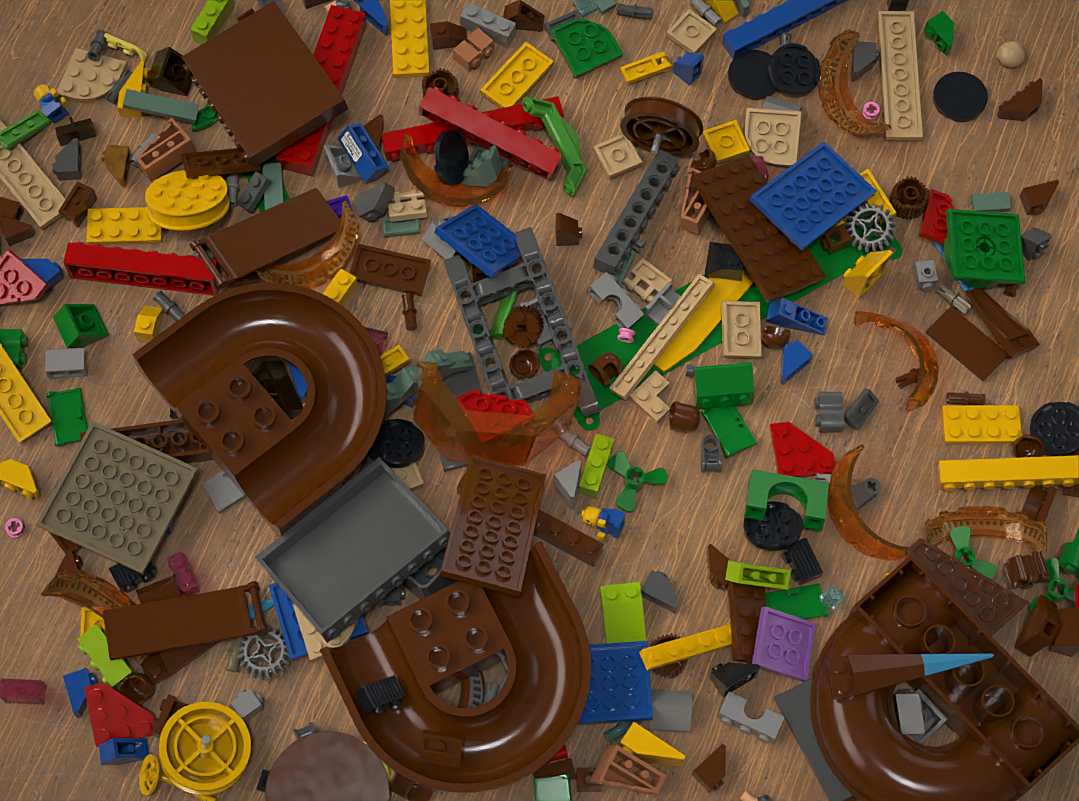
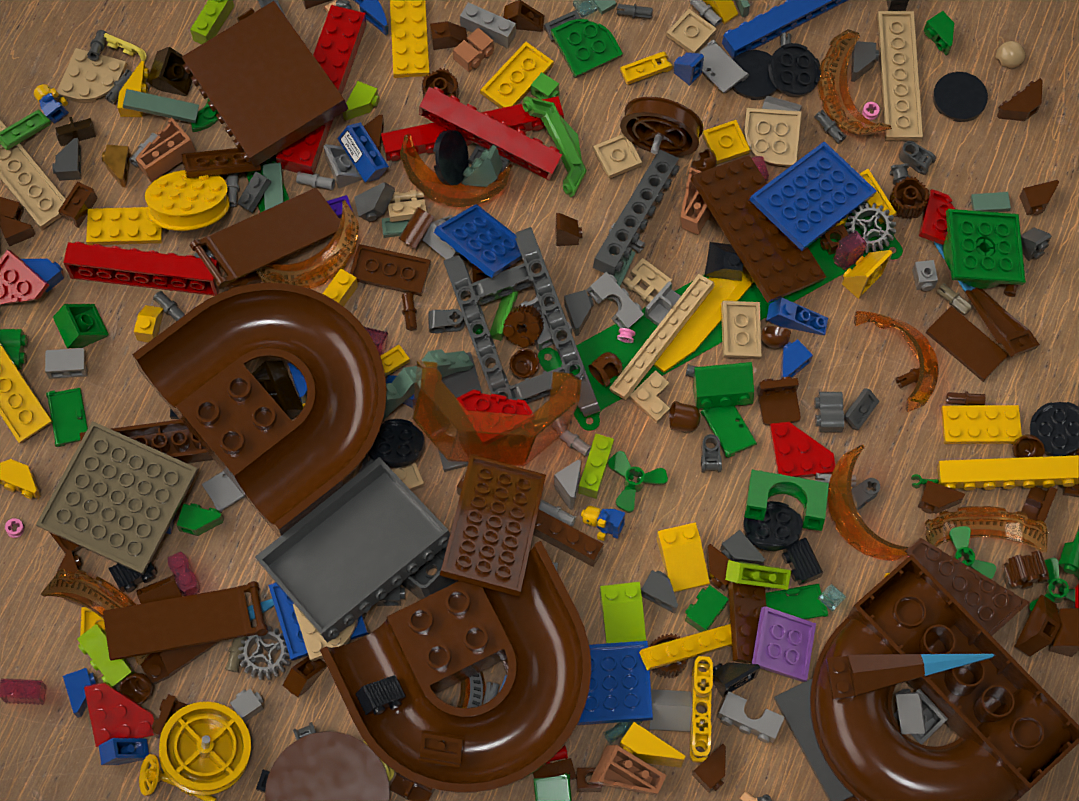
(197, 520): none -> green slope
(303, 676): none -> reddish brown slope
(315, 180): none -> light grey pin
(361, 101): none -> lime slope
(416, 227): none -> reddish brown brick
(443, 321): none -> dark grey piece
(544, 87): none -> bright green brick
(557, 512): none -> light grey pin
(578, 309): none -> dark grey slope
(683, 557): none -> yellow slope
(702, 697): none -> yellow piece
(706, 609): none -> green brick
(723, 69): none -> light grey door
(741, 549): none -> dark grey slope
(779, 400): none -> reddish brown bracket
(830, 126): none -> dark grey pin
(849, 250): none -> clear pink brick
(899, 172): none -> dark grey brick
(917, 158): none -> dark grey piece
(922, 481): none -> green hand
(938, 498): none -> reddish brown slope

